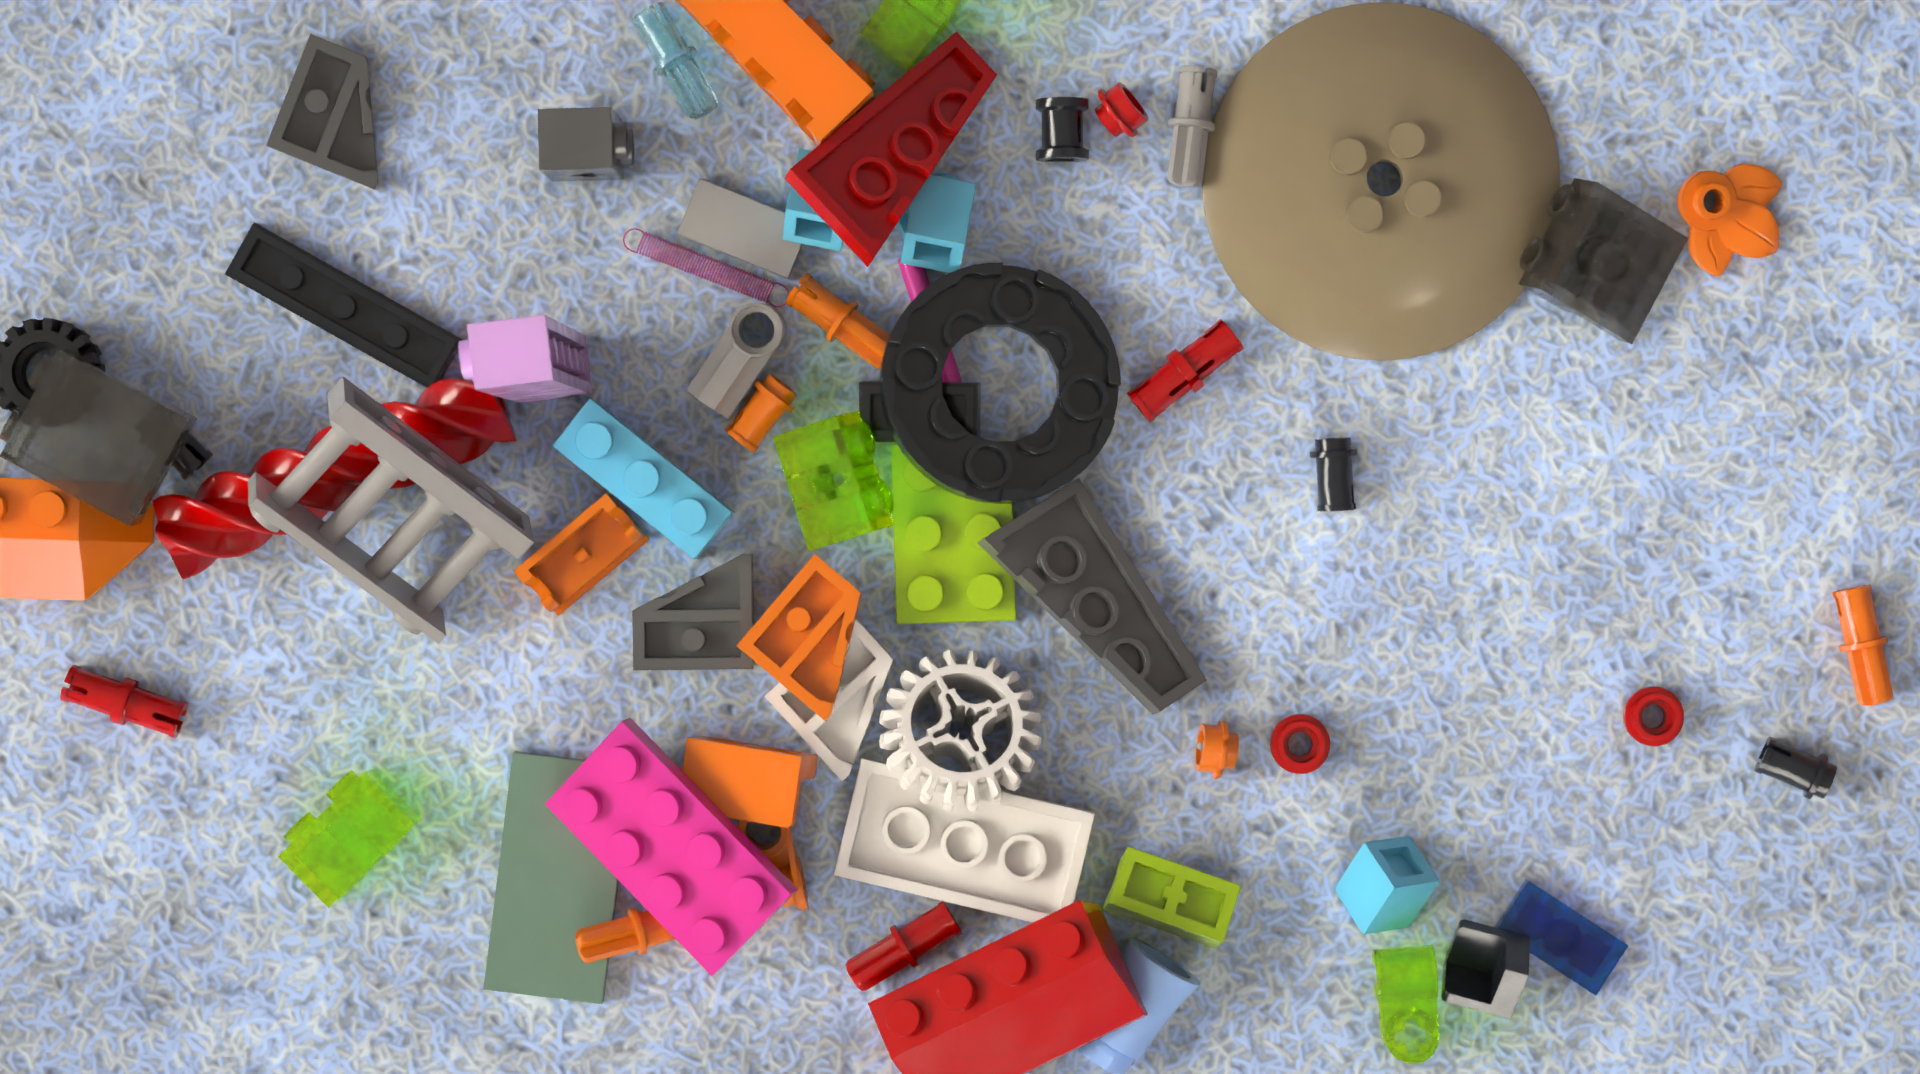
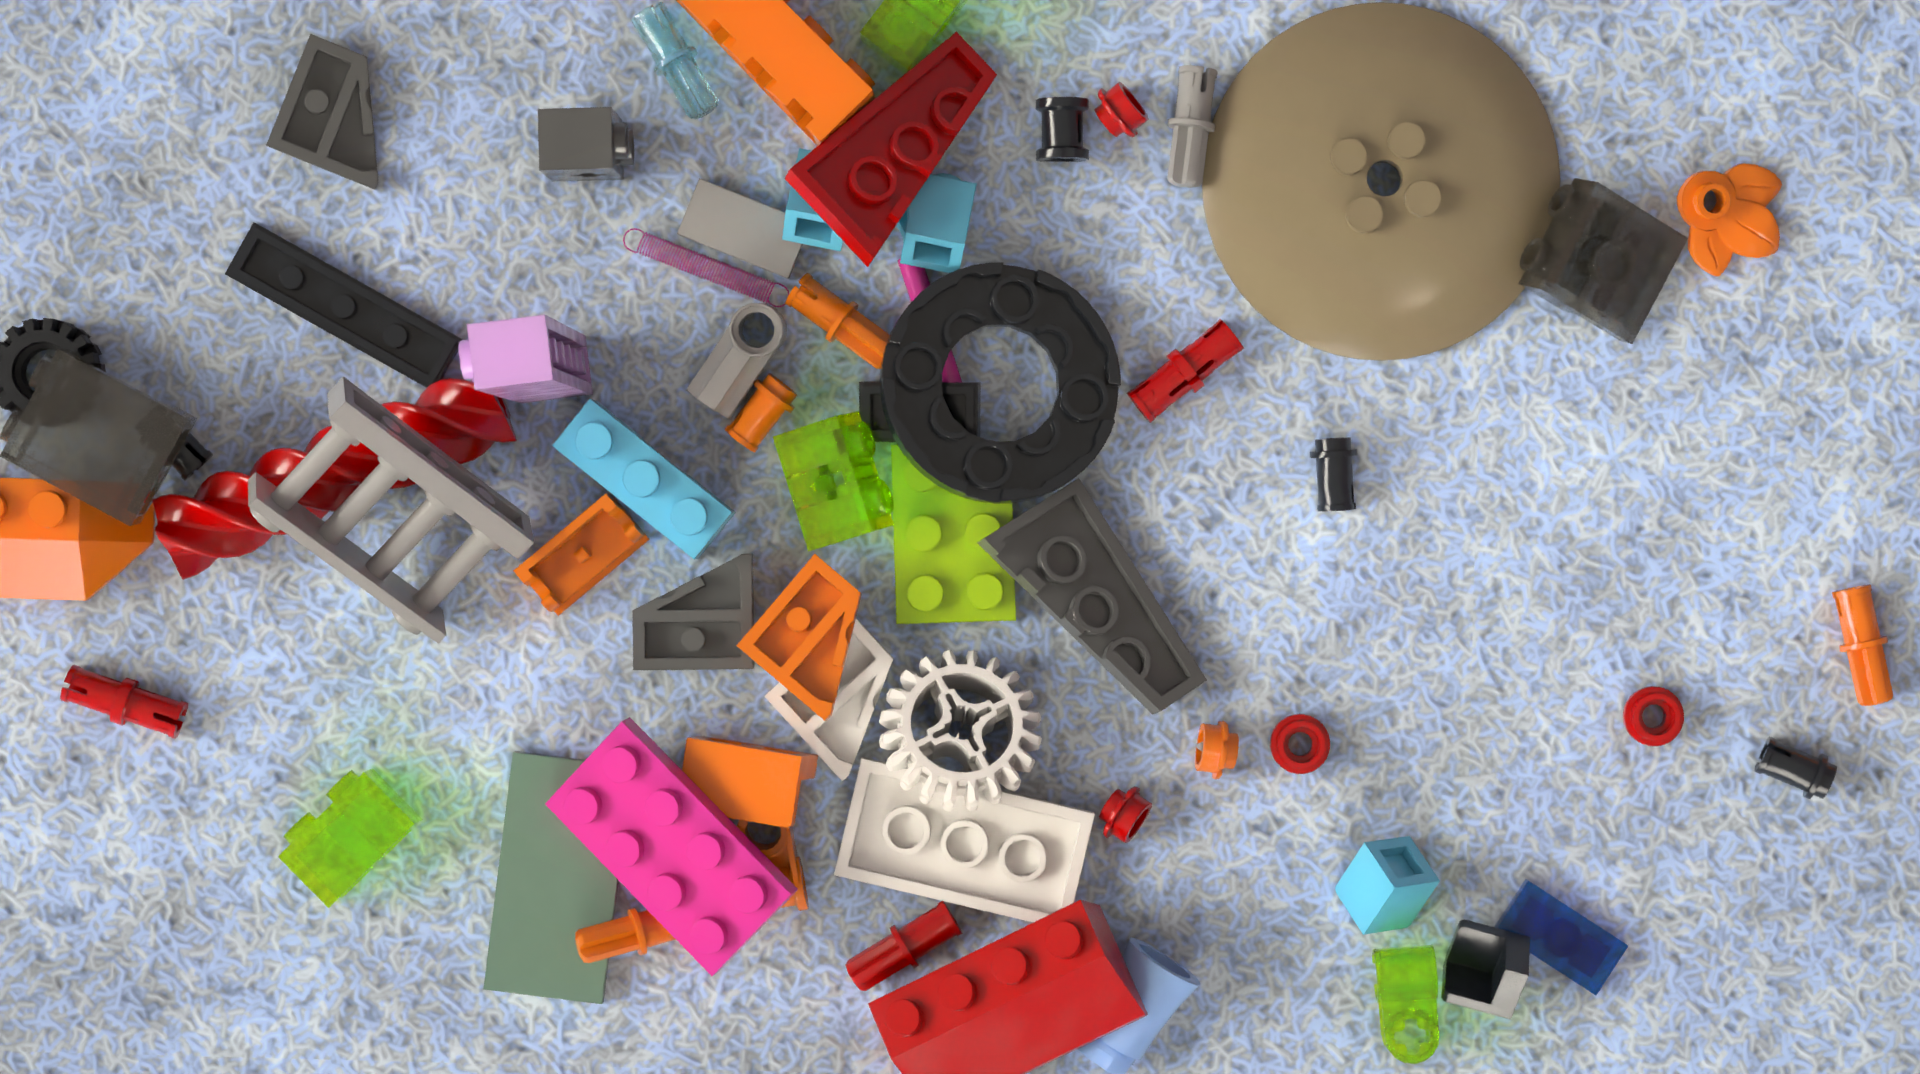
(1124, 814): none -> red plate
(1172, 897): lime hinge -> none

